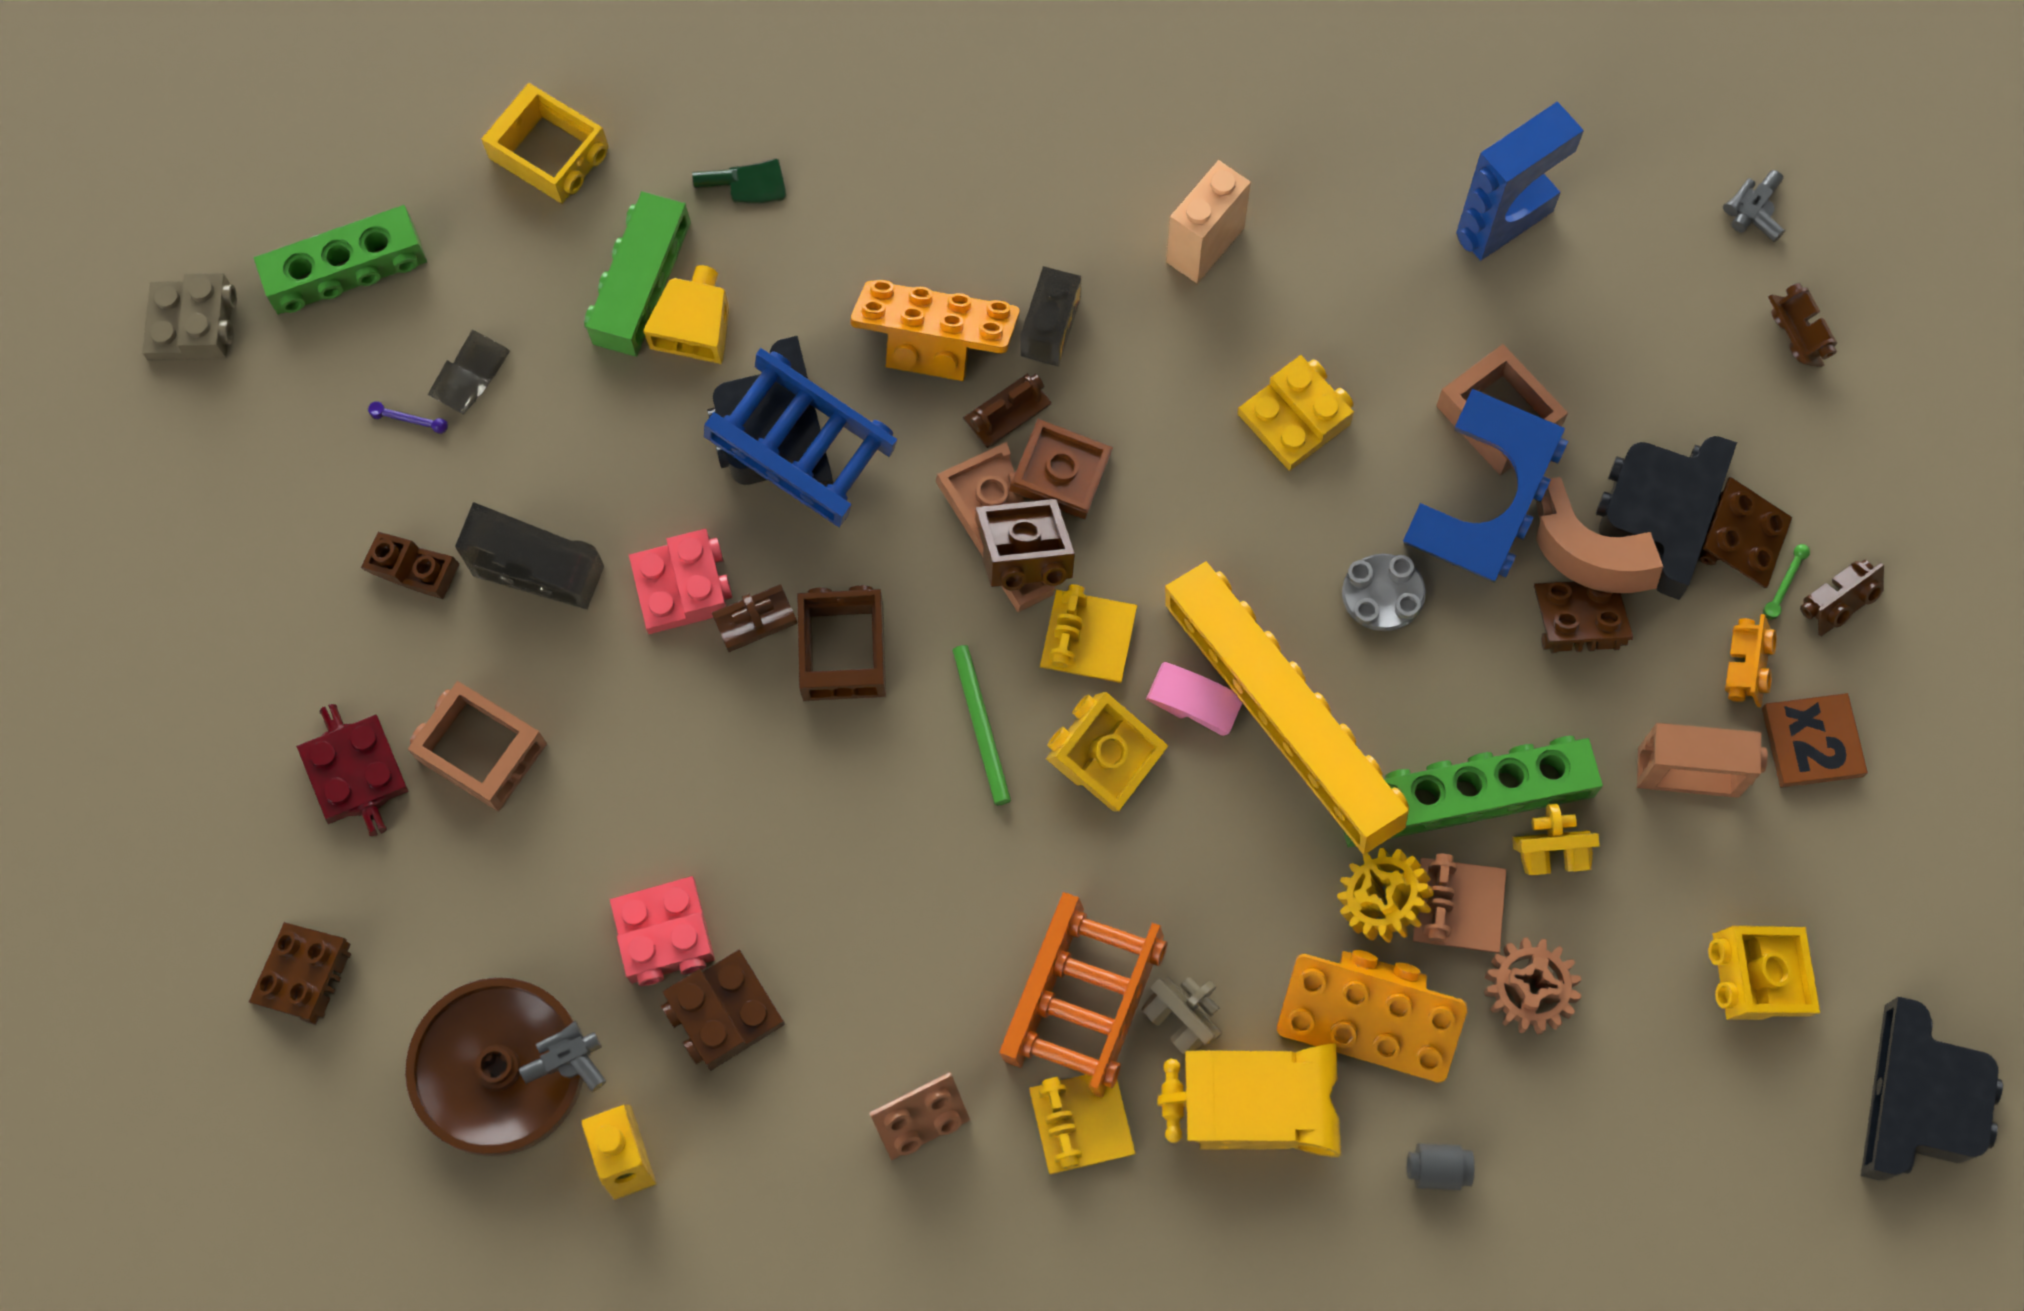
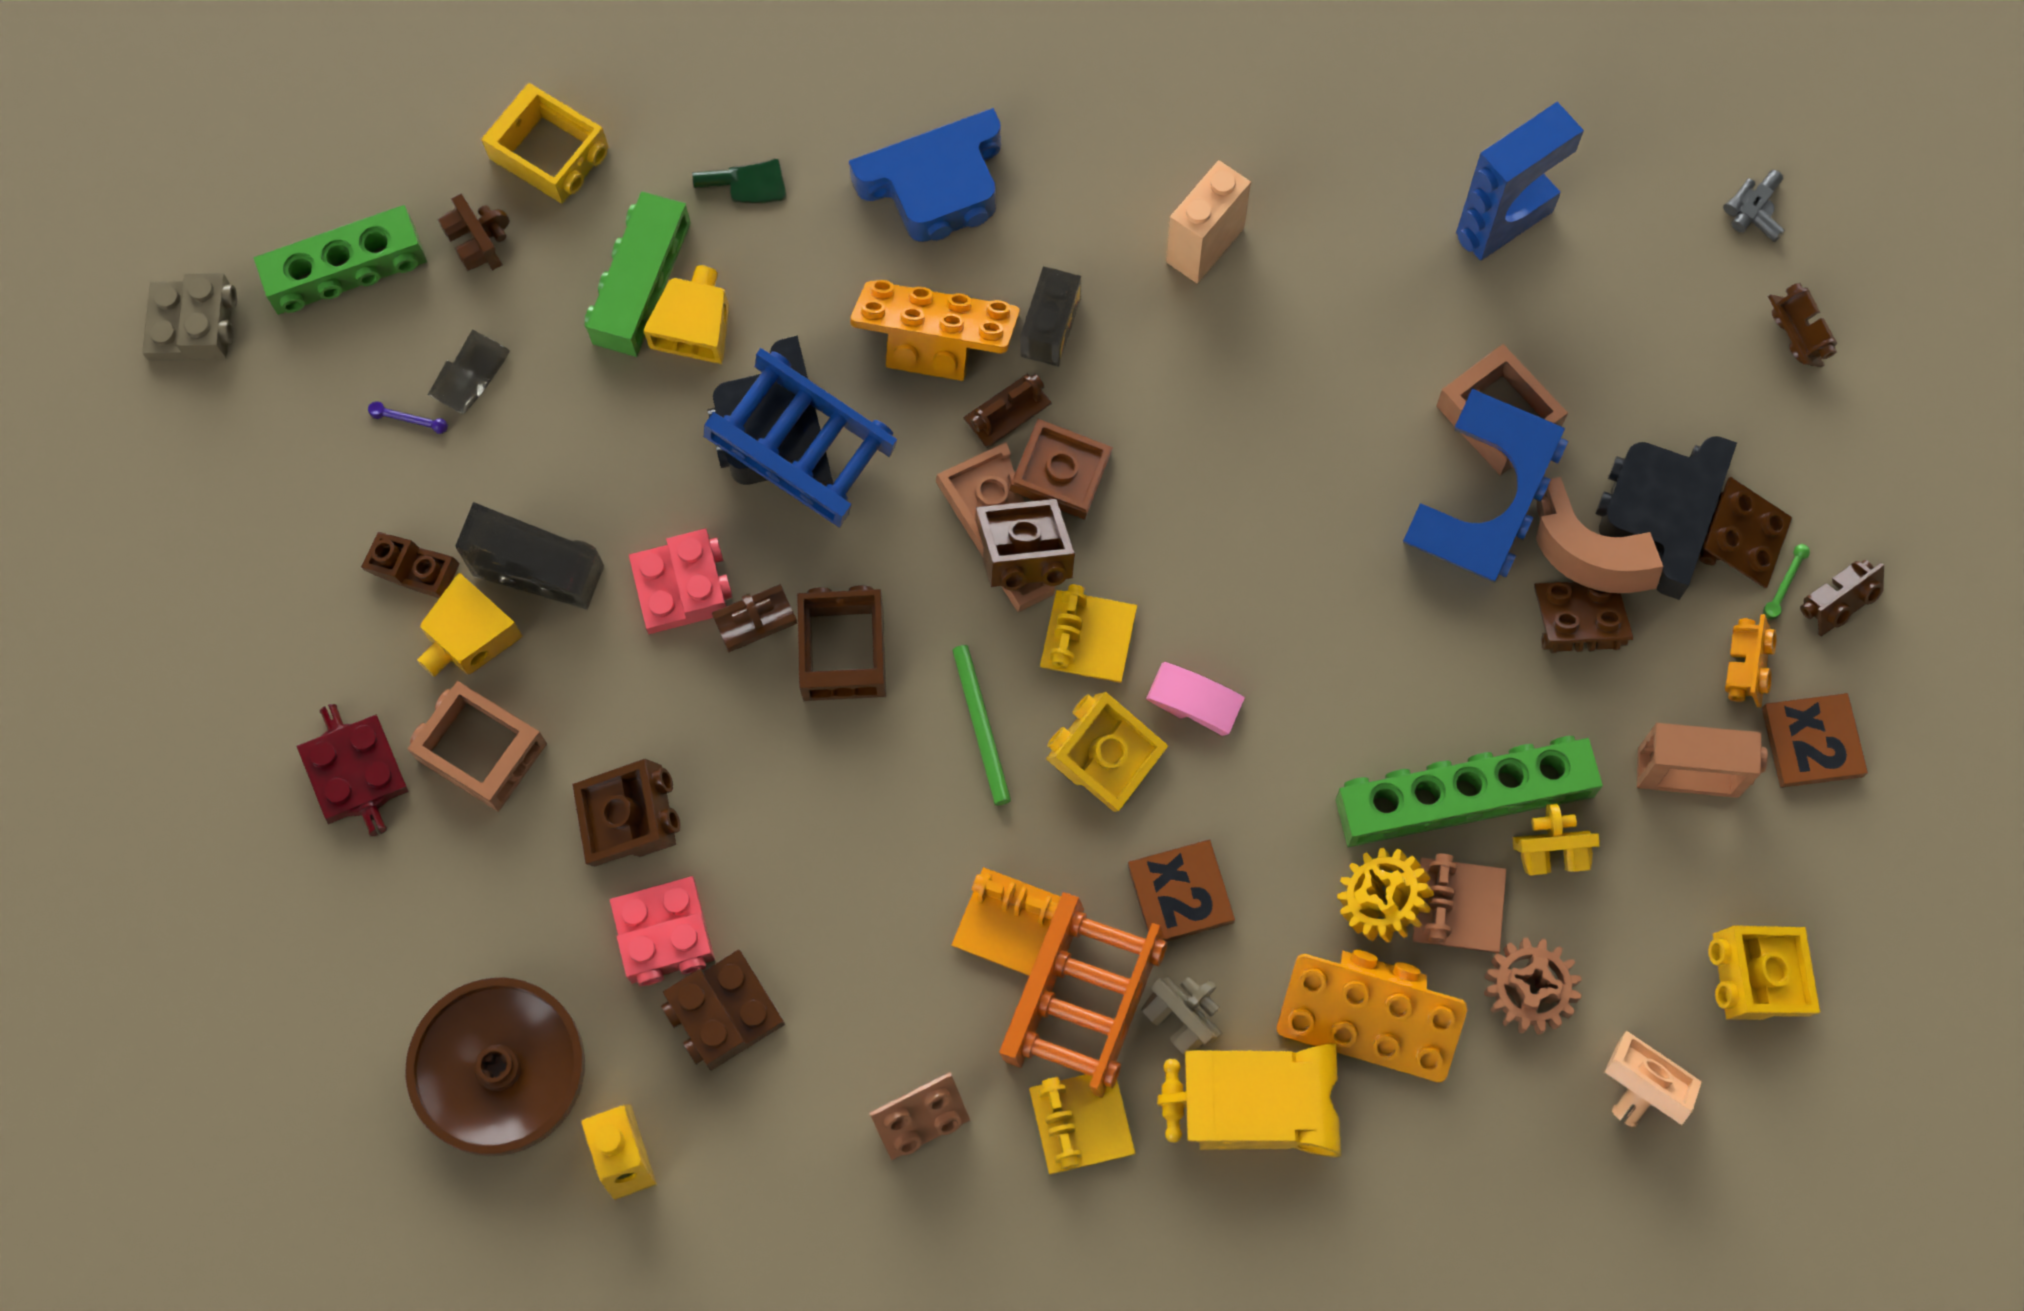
(300, 971): reddish brown hinge -> none
(465, 629): none -> yellow torso
(479, 248): none -> reddish brown hips
(568, 1055): dark grey piece -> none
(626, 812): none -> reddish brown plate
(935, 176): none -> blue brick
(1005, 921): none -> light orange hinge
(1182, 891): none -> dark orange tile
(1287, 708): yellow brick -> none
(1297, 411): yellow plate -> none
(1383, 591): light grey dish -> none
(1440, 1166): dark grey brick -> none
(1650, 1081): none -> light nougat tile
(1926, 1096): black brick -> none

